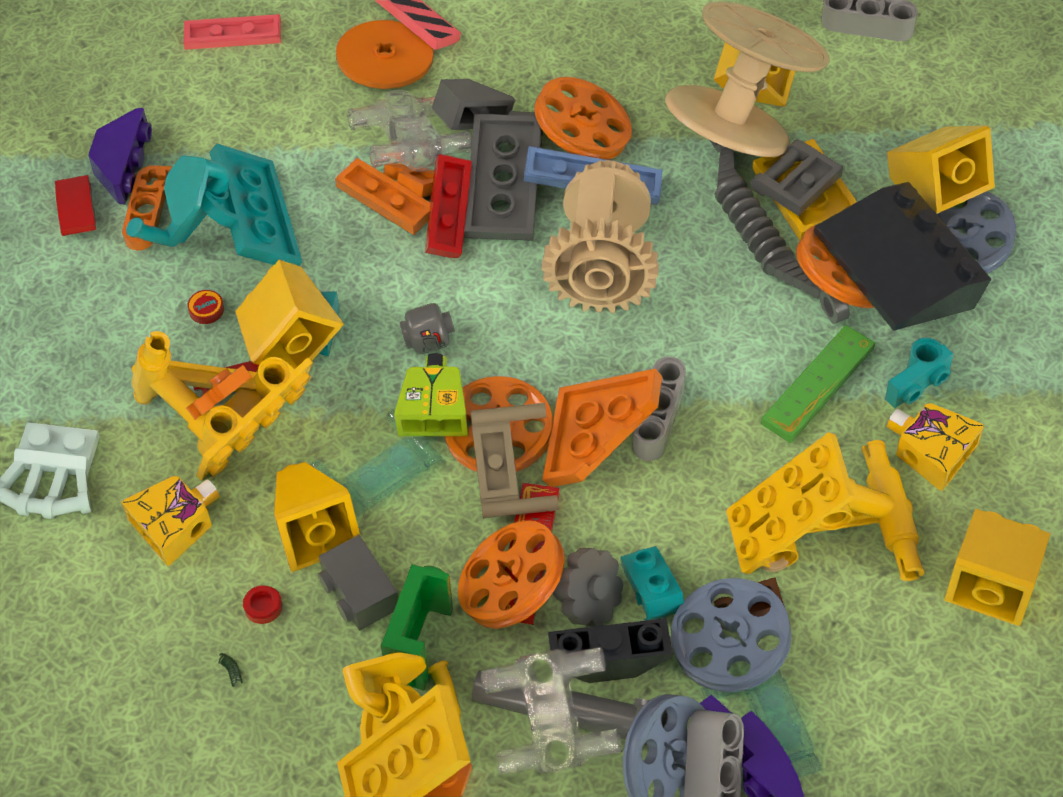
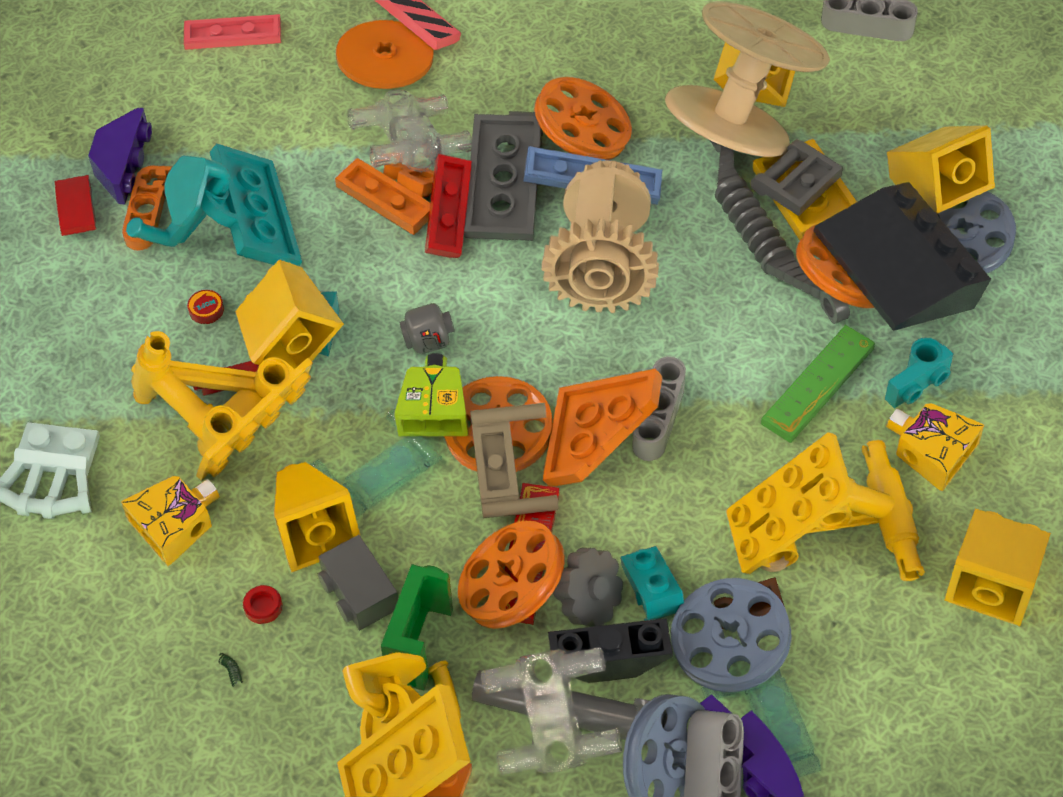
(223, 385): orange plate -> none
(462, 98): dark grey slope -> none

